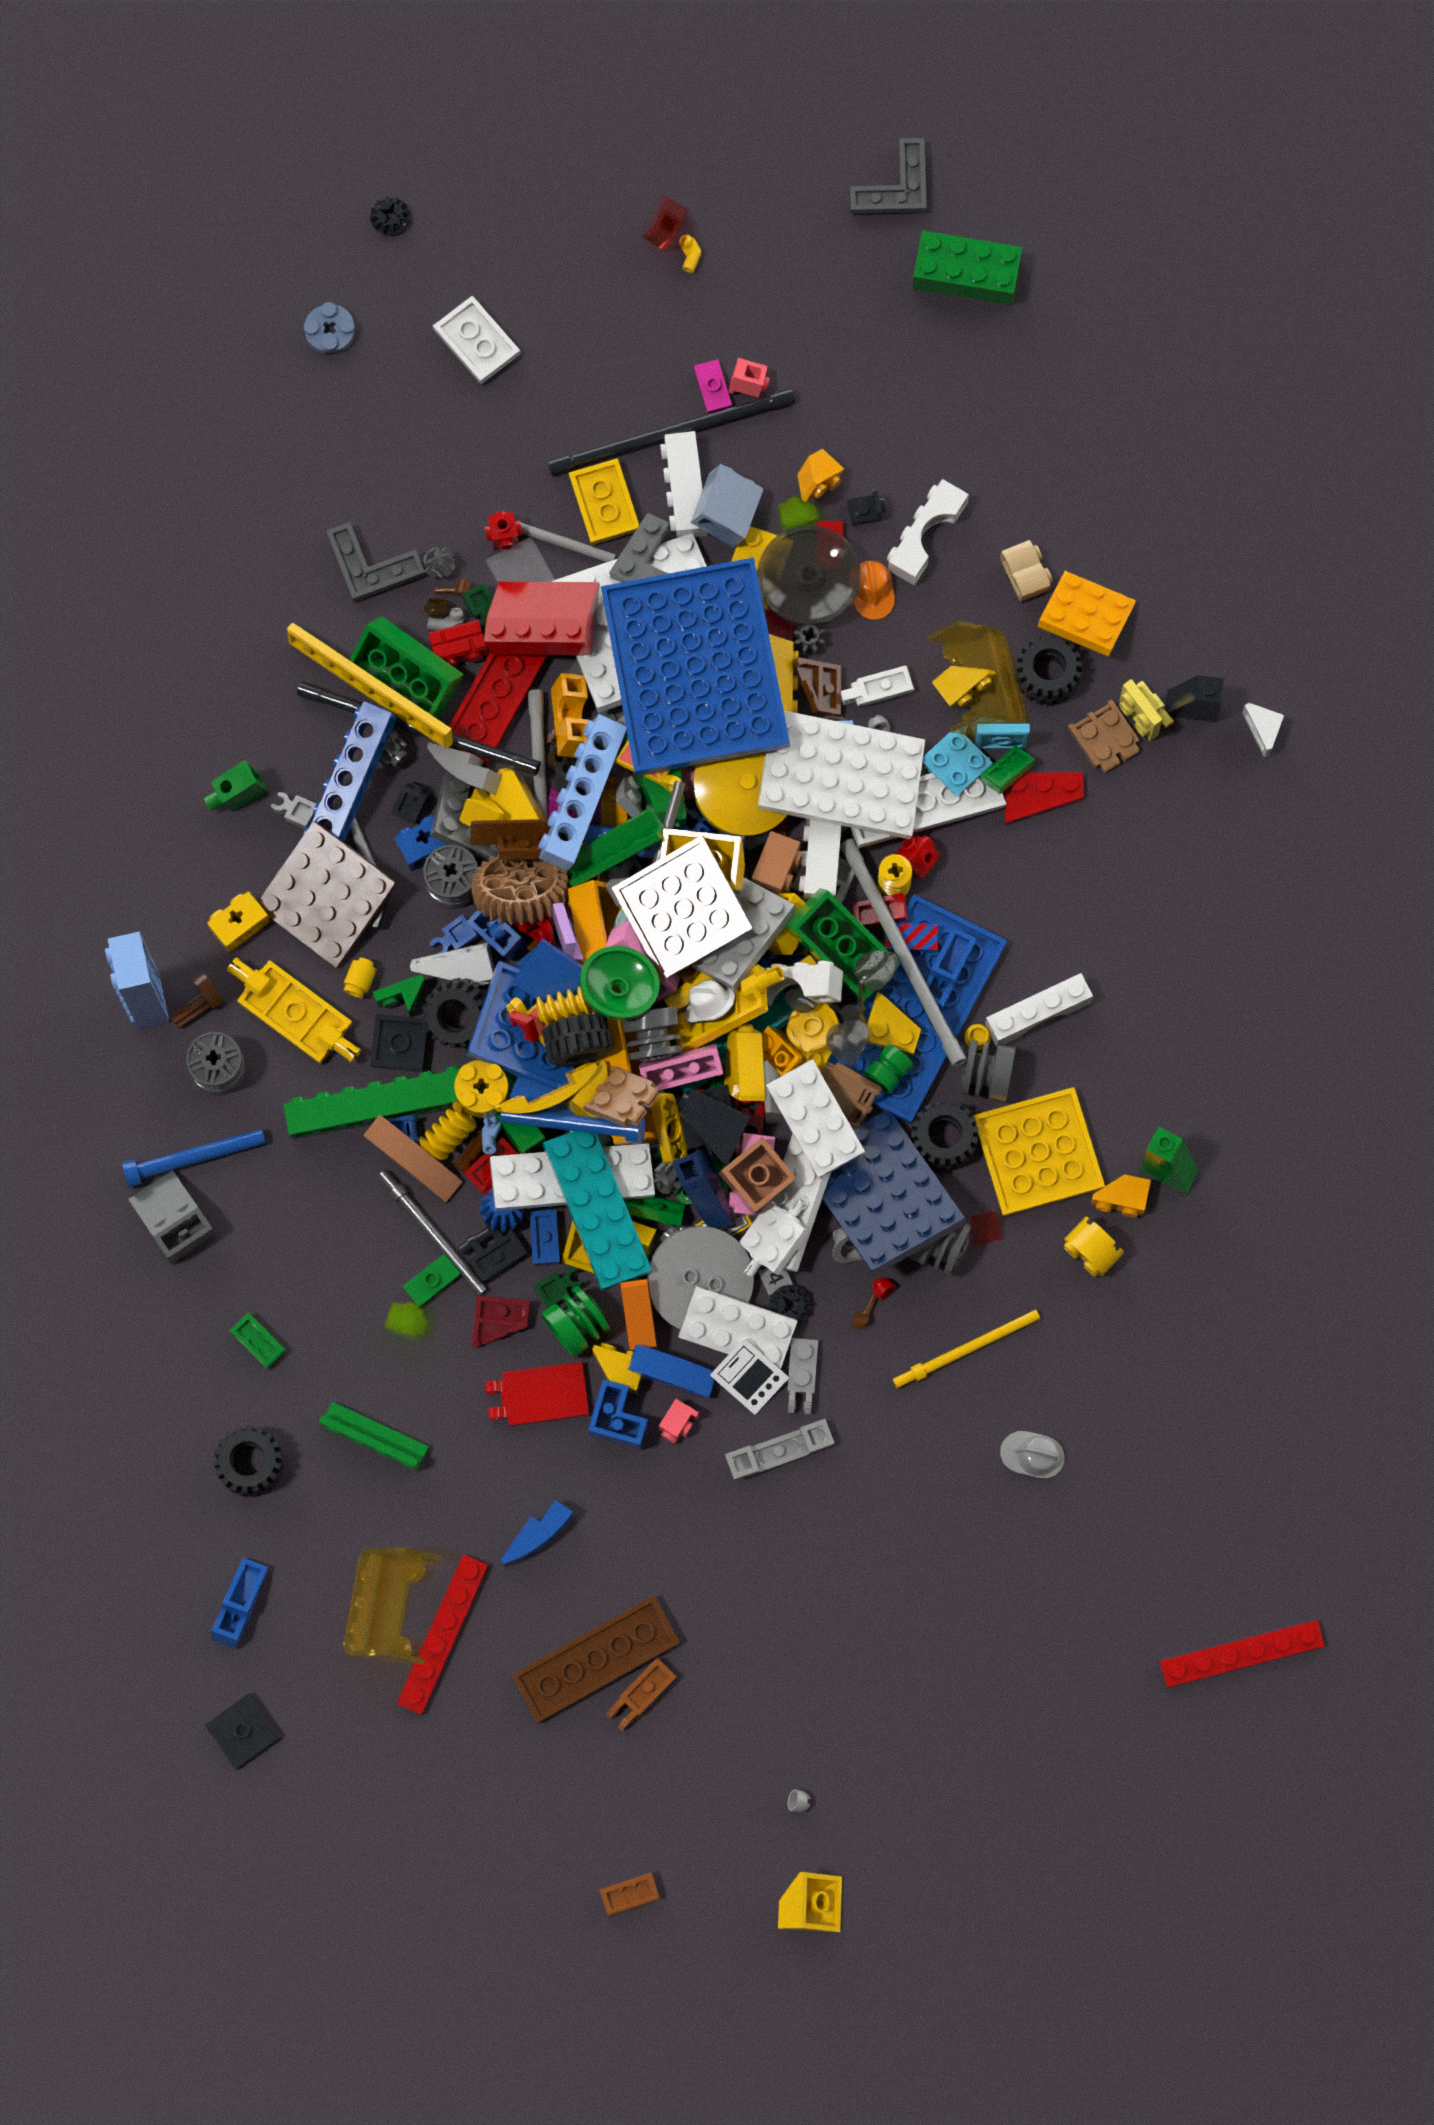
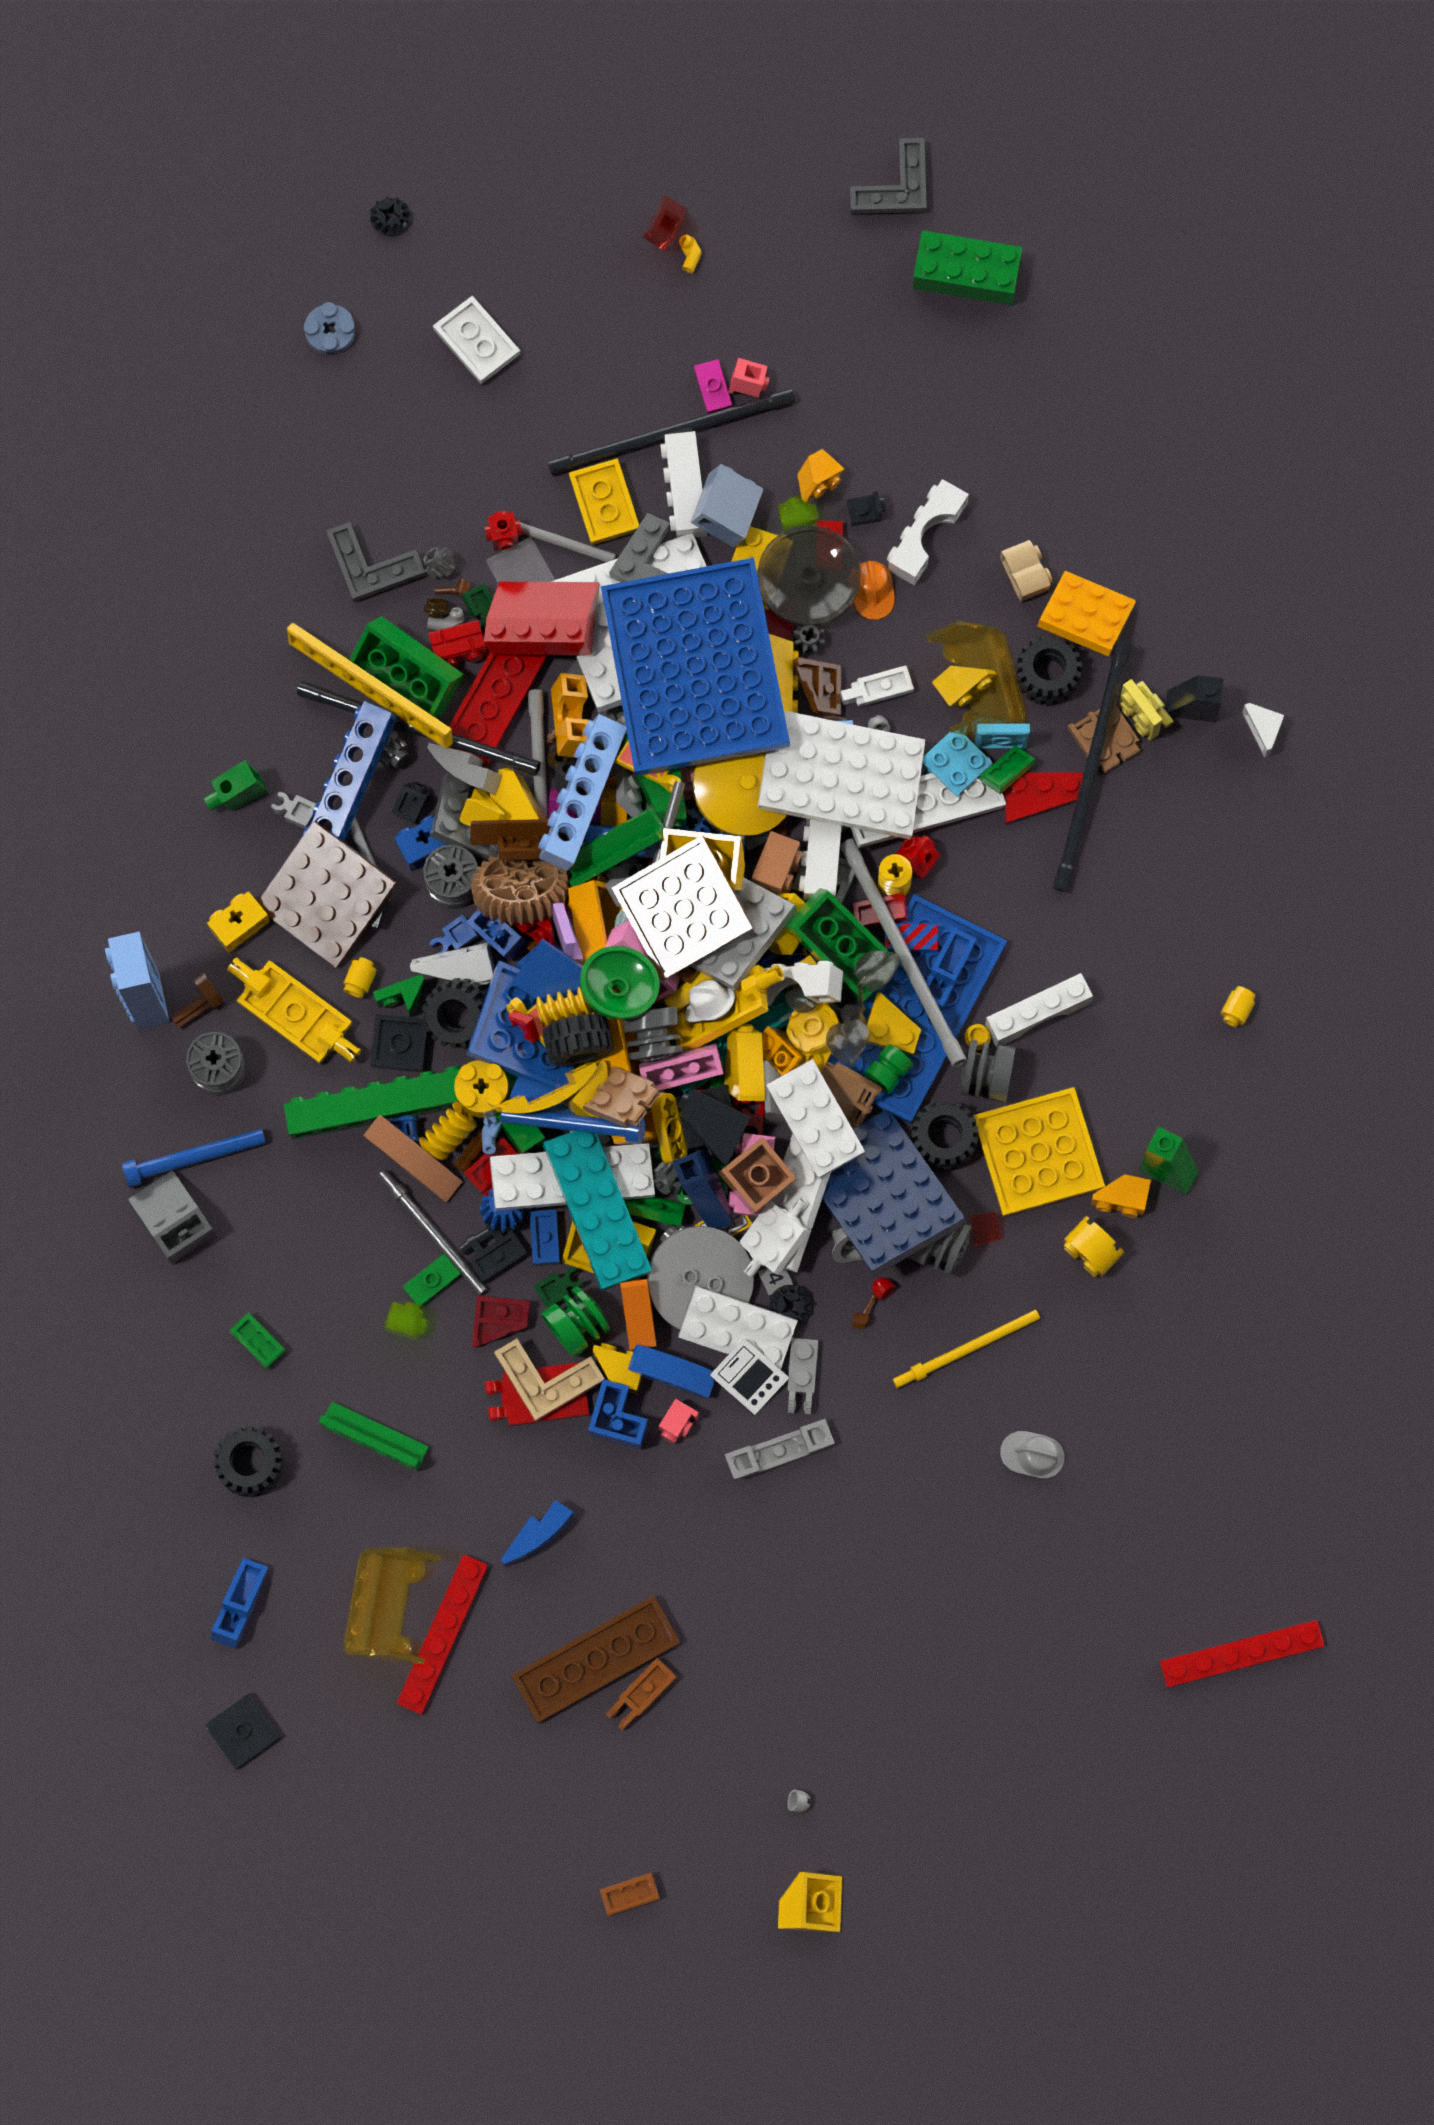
(545, 1397): none -> tan plate
(1065, 869): none -> black piece
(1238, 1006): none -> yellow brick

